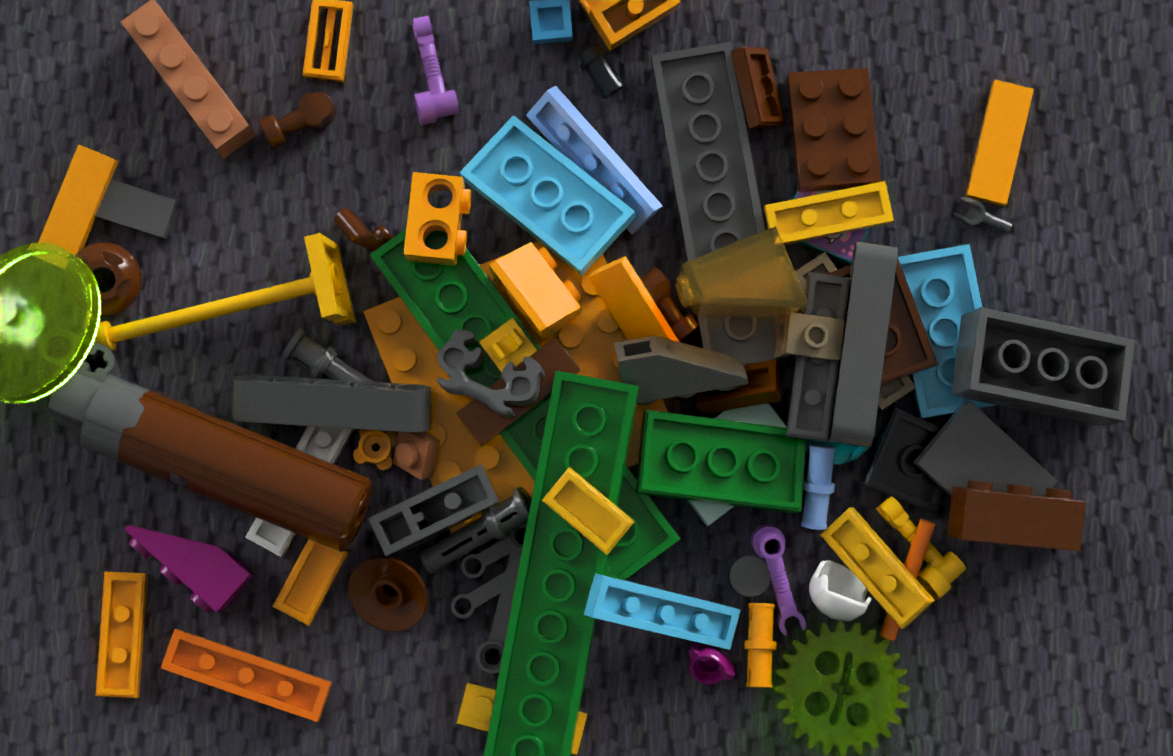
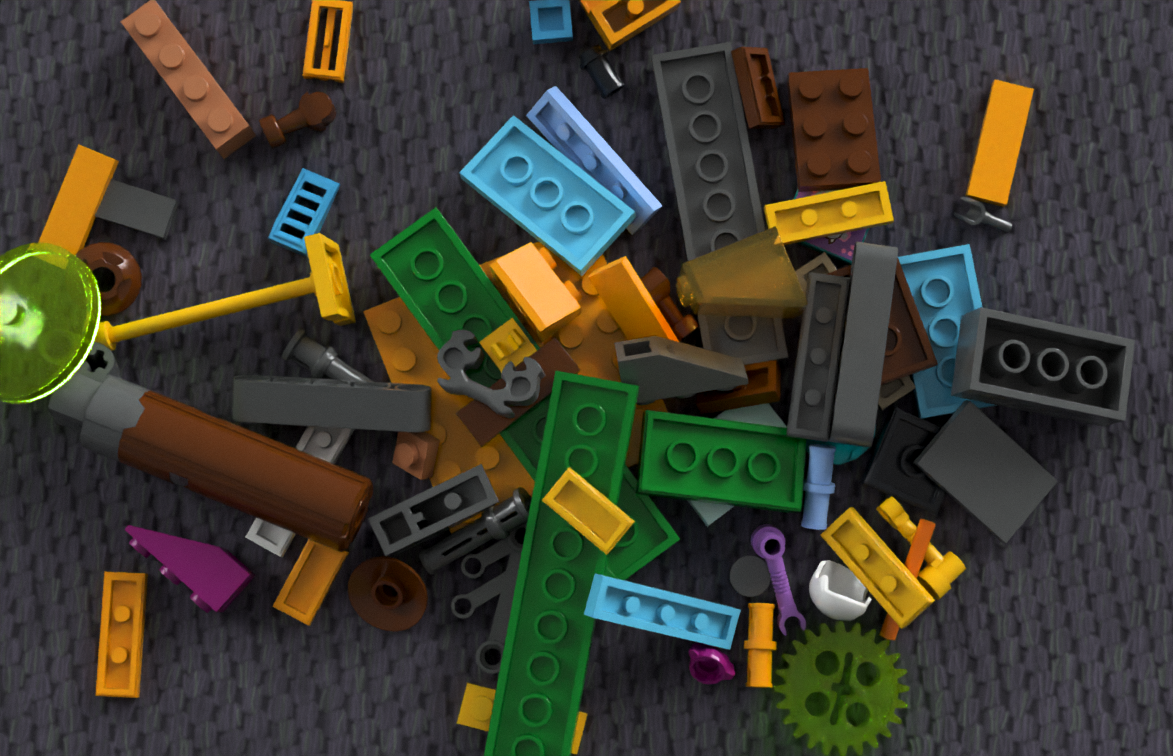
(246, 675): orange plate -> none
(292, 243): none -> dark azure slope
(358, 232): reddish brown arm -> none
(380, 458): light orange plate -> none
(425, 219): light orange brick -> none
(436, 101): medium lavender brick -> none
(809, 336): dark tan bracket -> none
(1016, 516): reddish brown brick -> none

